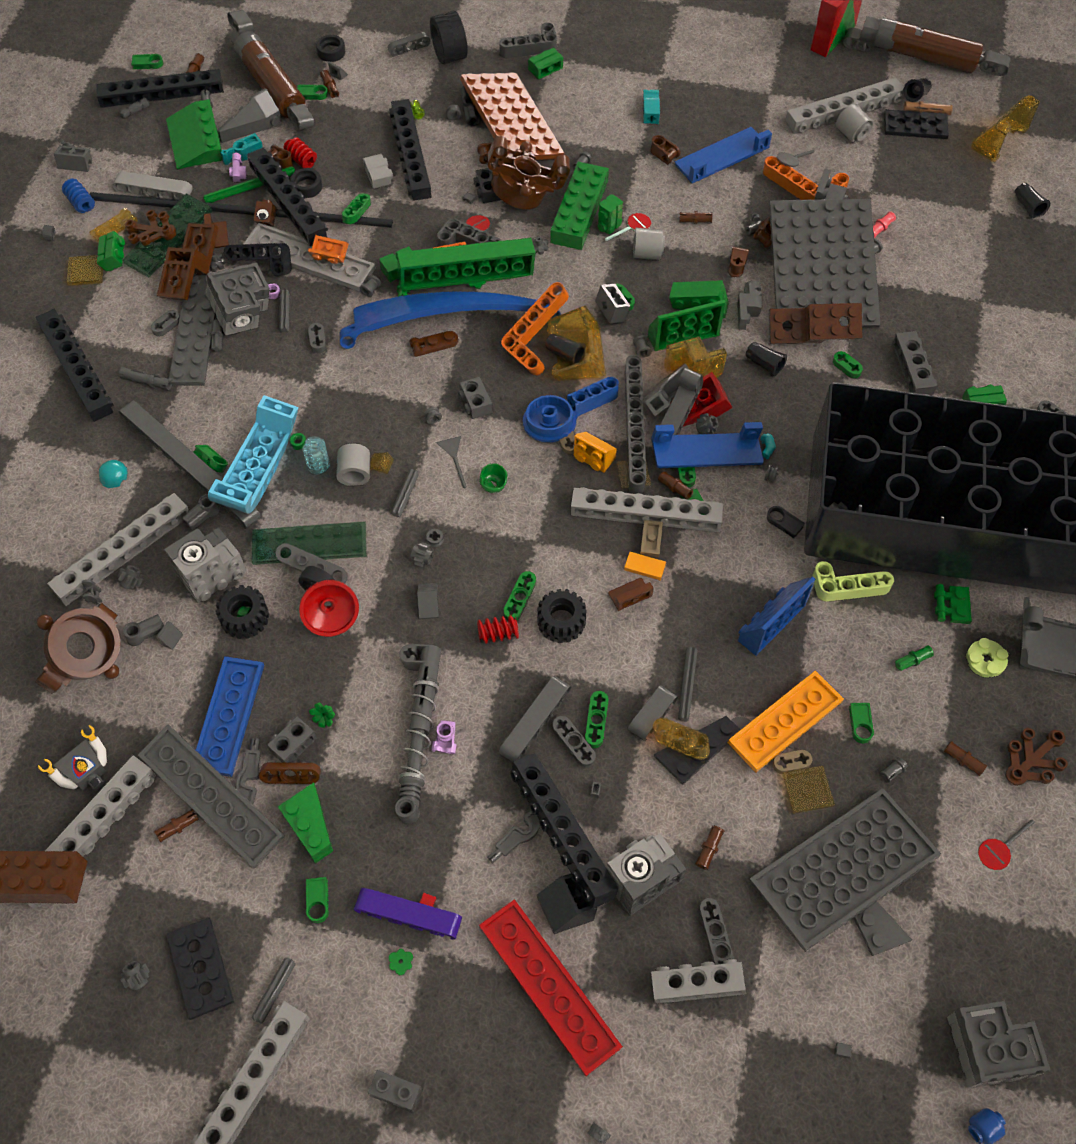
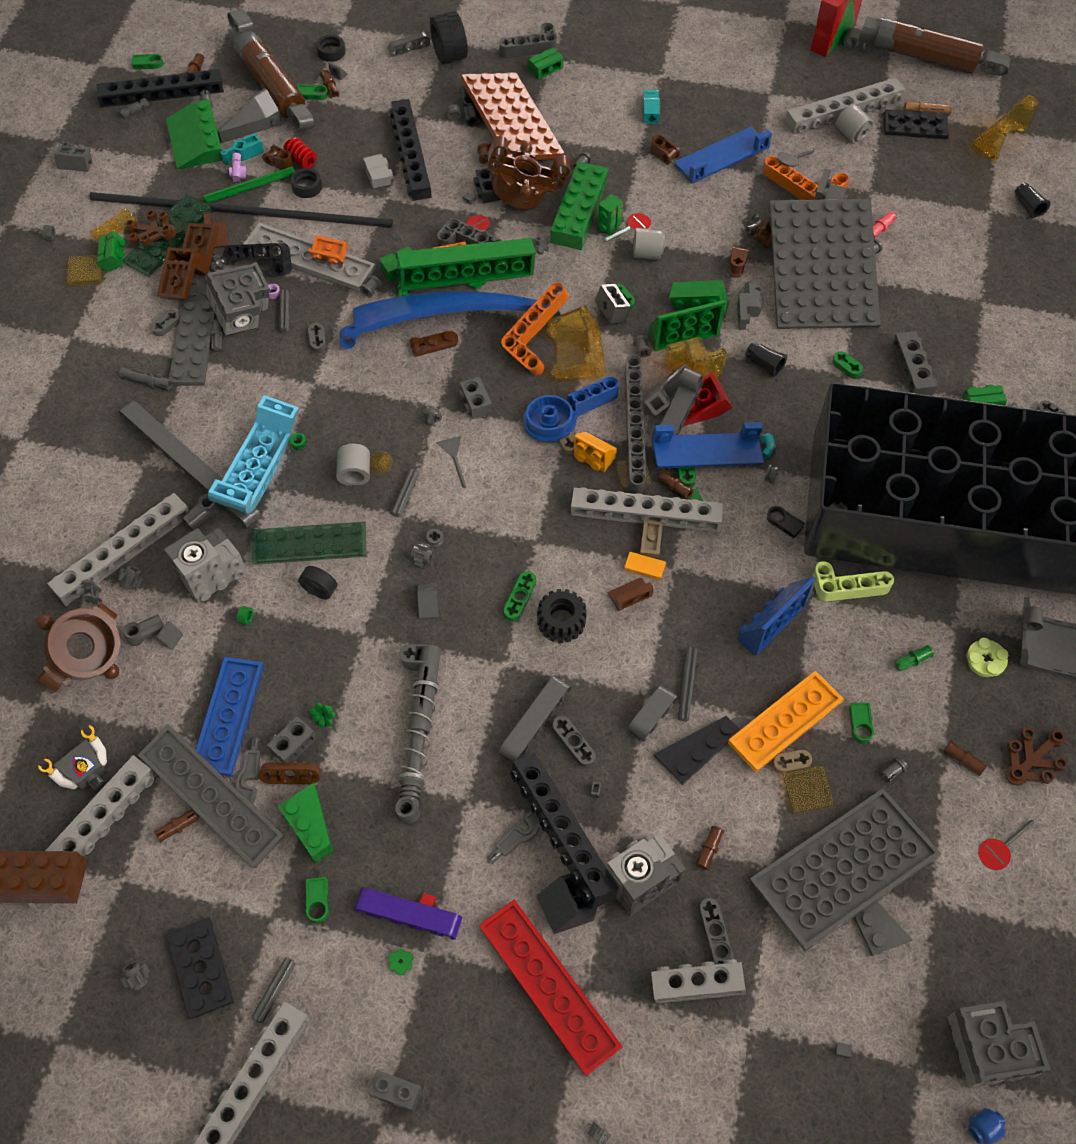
(74, 364): black brick -> none
(78, 196): blue piece -> none
(112, 473): teal hair -> none
(151, 186): light grey beam -> none
(211, 458): green piece -> none
(247, 624): black tyre -> none
(265, 212): reddish brown brick -> none
(286, 195): black brick -> none
(301, 559): dark grey plate -> none
(316, 455): clear light blue piece -> none
(330, 619): red dish -> none
(356, 208): green beam -> none
(418, 112): clear neon green pin -> none
(443, 743): lavender plate -> none
(494, 473): green hair -> none
(498, 629): red piece -> none
(566, 348): black plant -> none
(593, 704): green beam -> none
(675, 731): clear yellow beam -> none
(695, 217): reddish brown pin -> none
(707, 424): dark grey gear -> none
(815, 323): reddish brown bracket -> none
(916, 89): black plant -> none
(959, 604): green plate -> none

